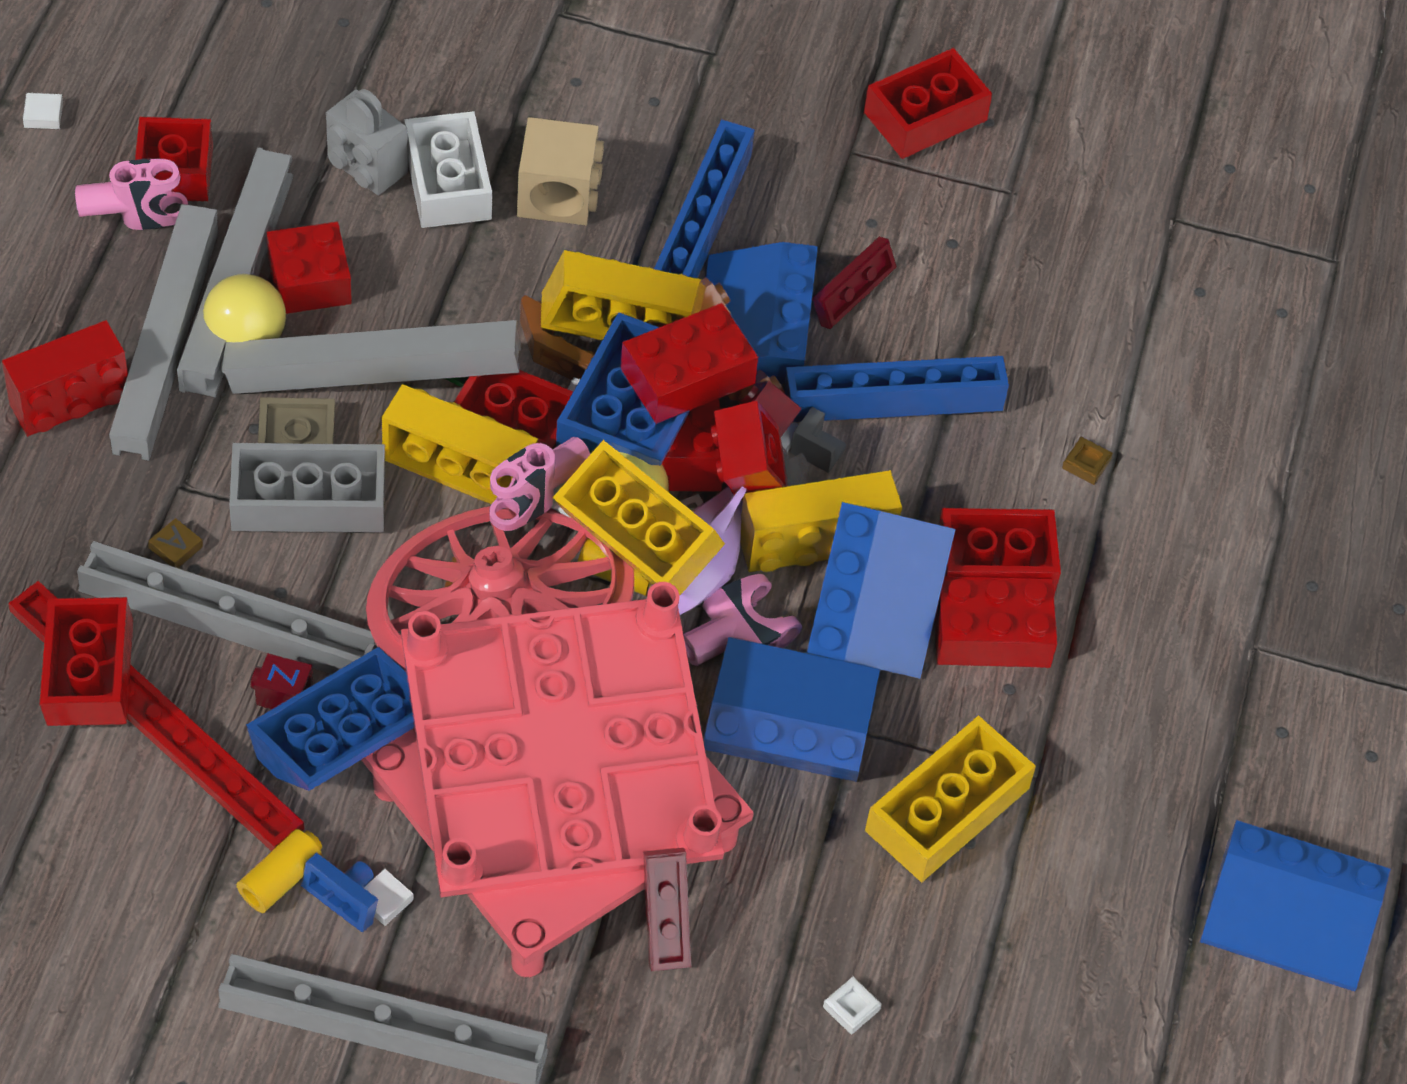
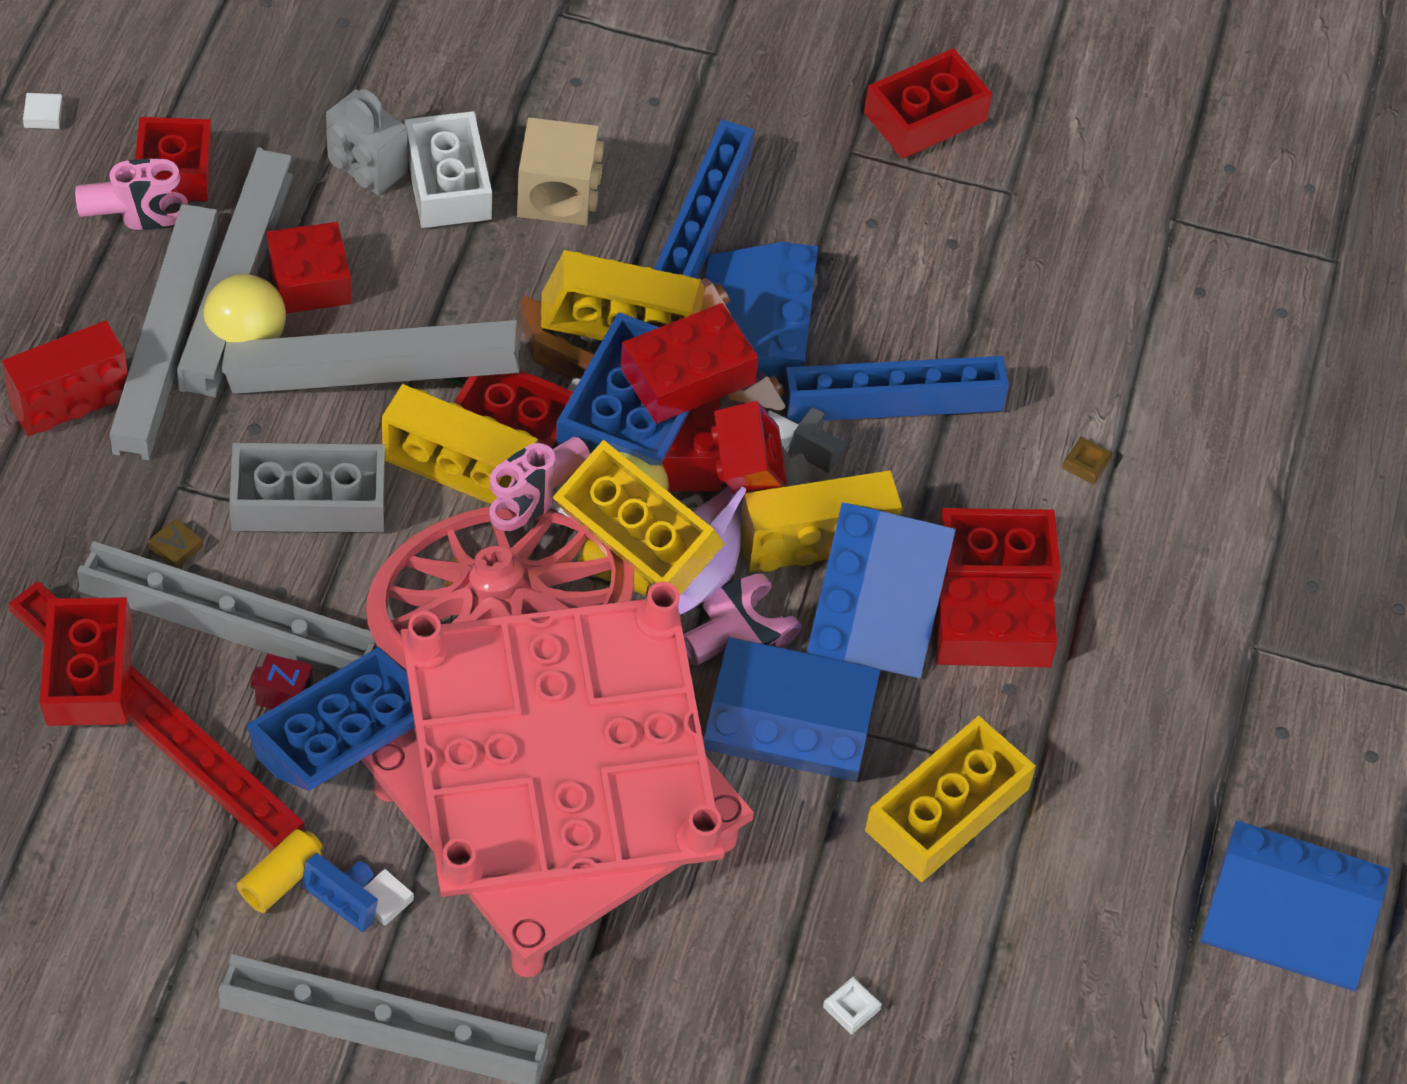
(296, 420): dark tan plate -> none
(667, 909): tile -> none
(774, 401): dark red brick -> none
(854, 282): dark red tile -> none

